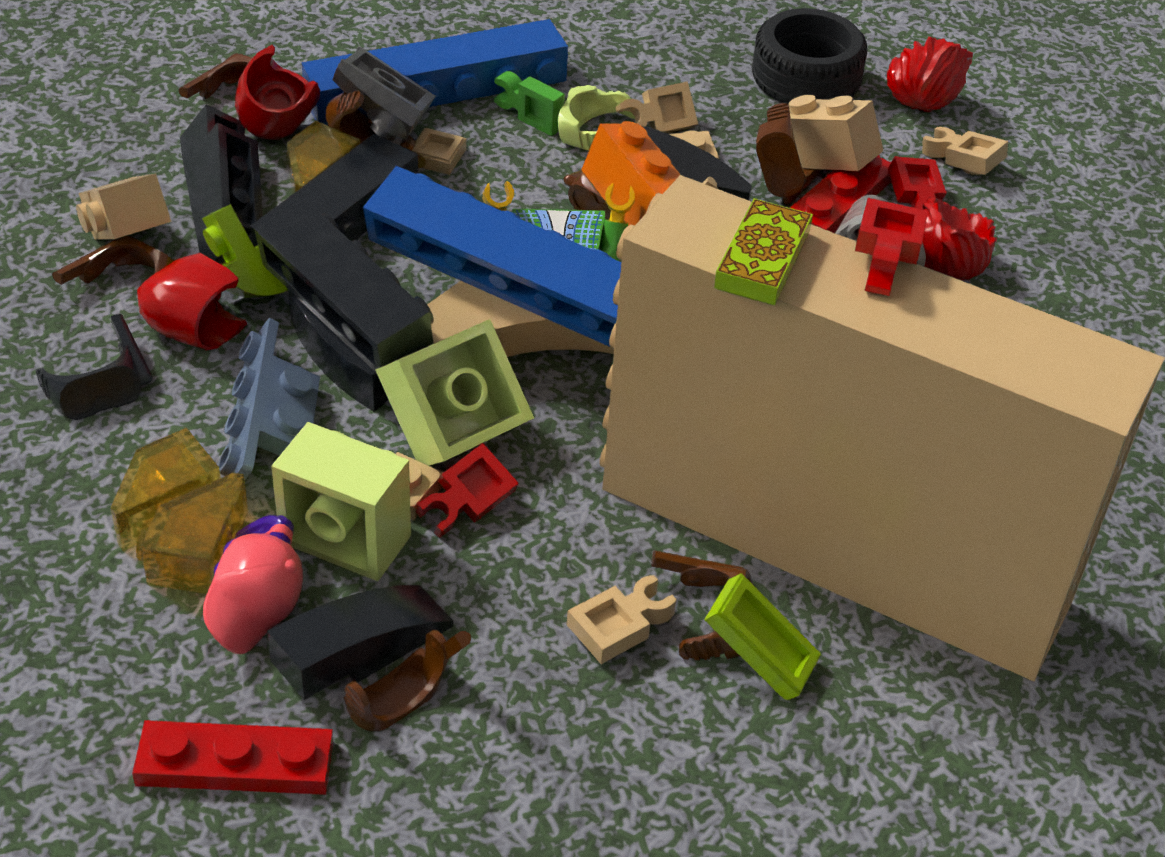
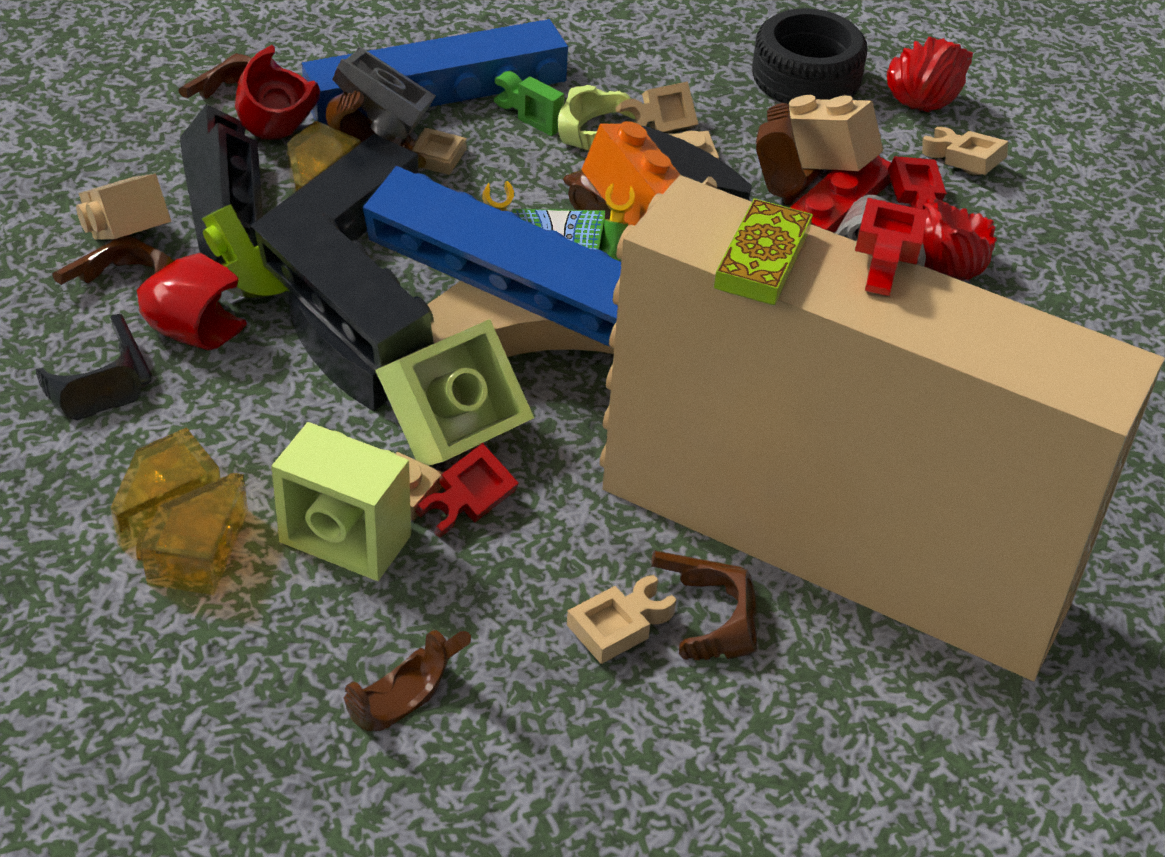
(233, 757): red plate -> none
(253, 584): coral hair -> none
(271, 403): sand blue bracket -> none
(352, 635): black slope -> none
(763, 637): lime tile -> none

